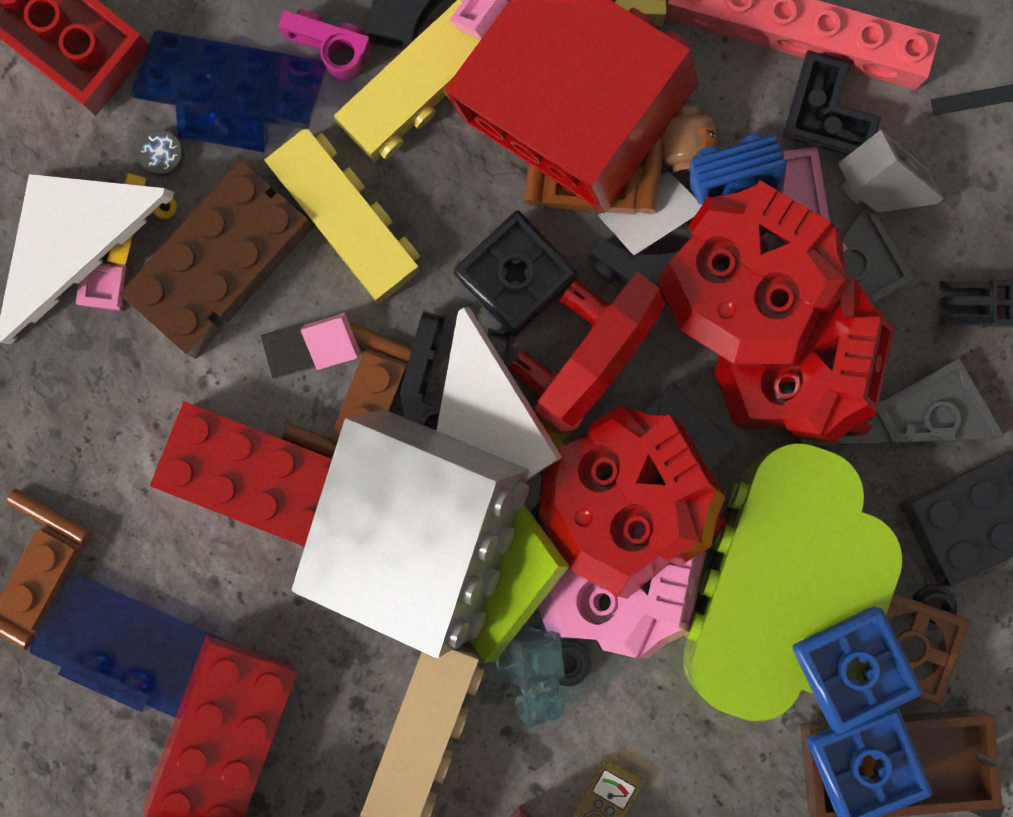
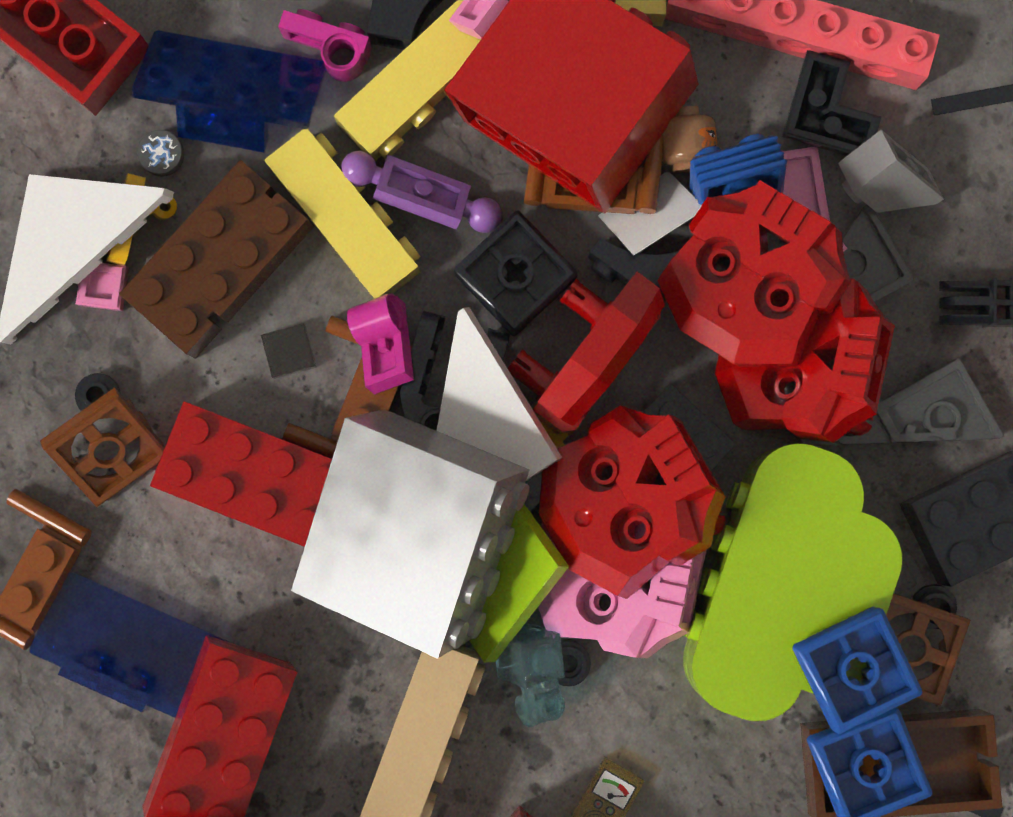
(88, 383): none -> black plate
(103, 487): none -> dark orange piece
(330, 341): bright pink tile -> none
(383, 334): none -> dark pink plate
(421, 192): none -> medium lavender plate

